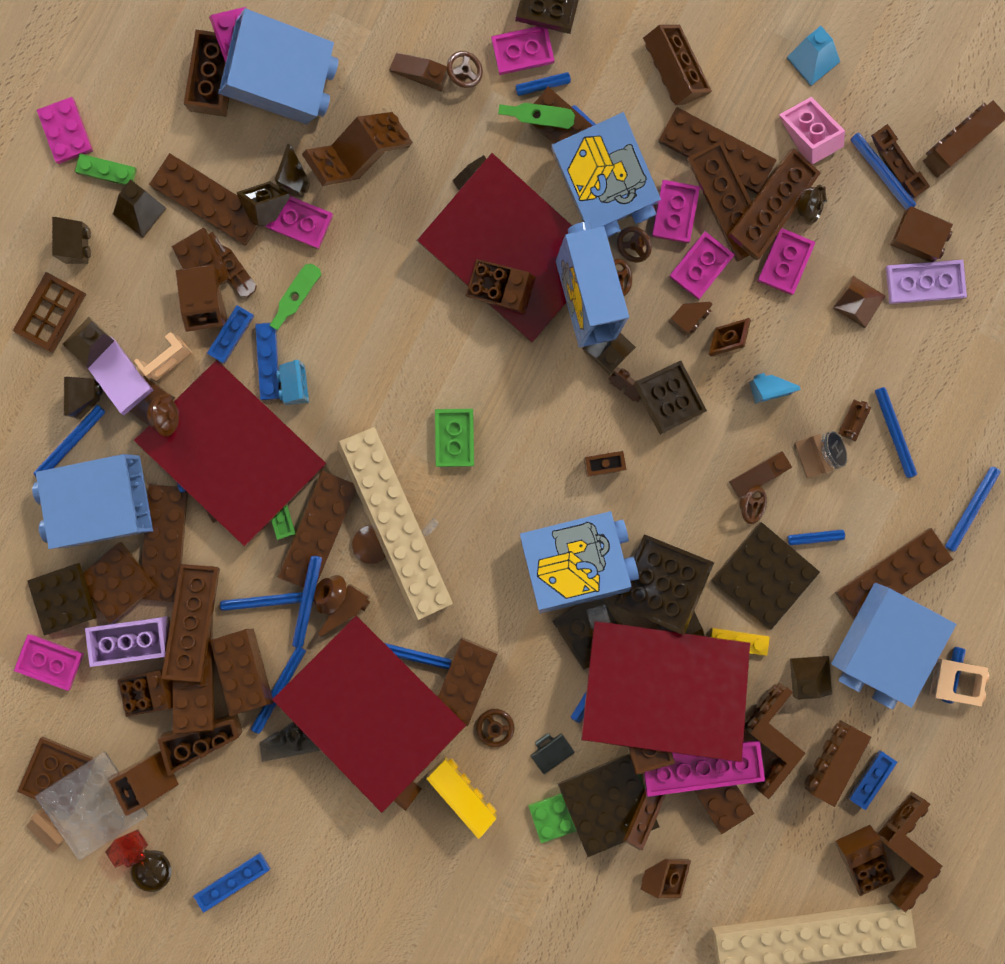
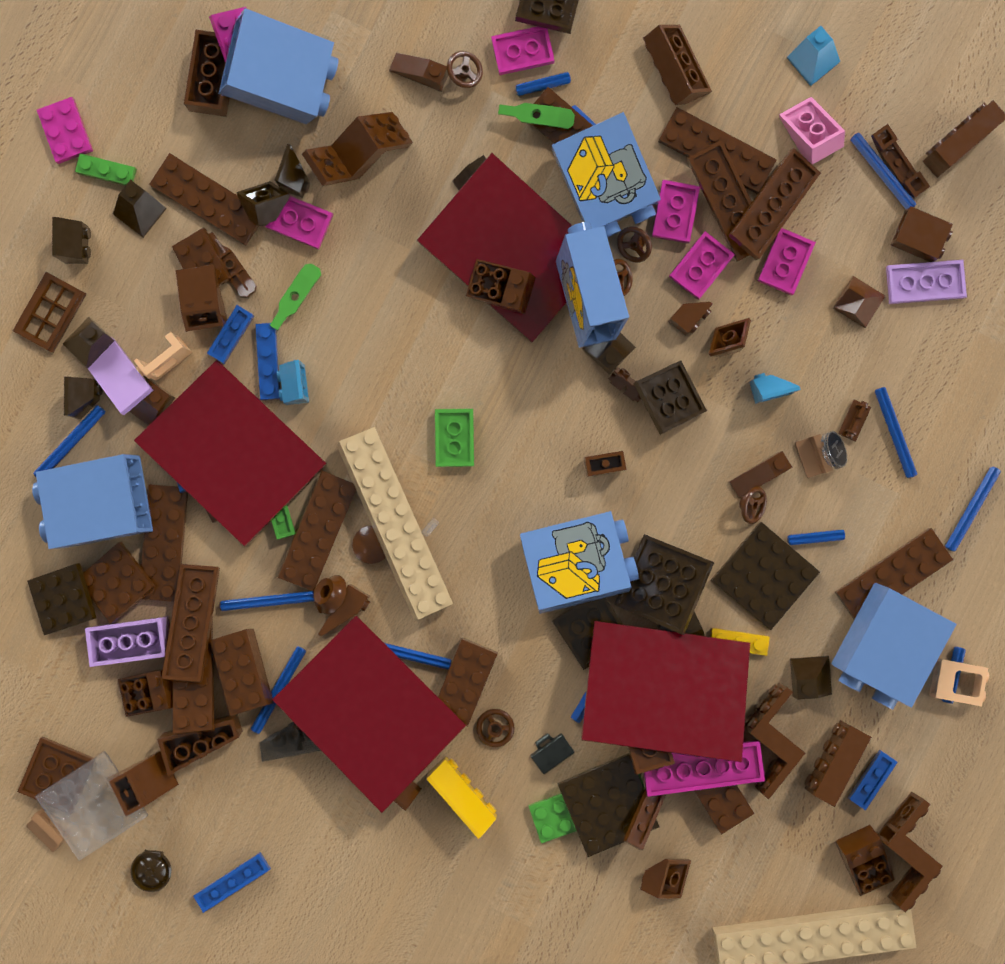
(48, 662): dark pink plate -> none
(127, 849): clear red brick -> none
(163, 415): reddish brown piece -> none
(306, 602): blue axle -> none
(597, 614): clear tile -> none
(812, 203): dark brown piece -> none

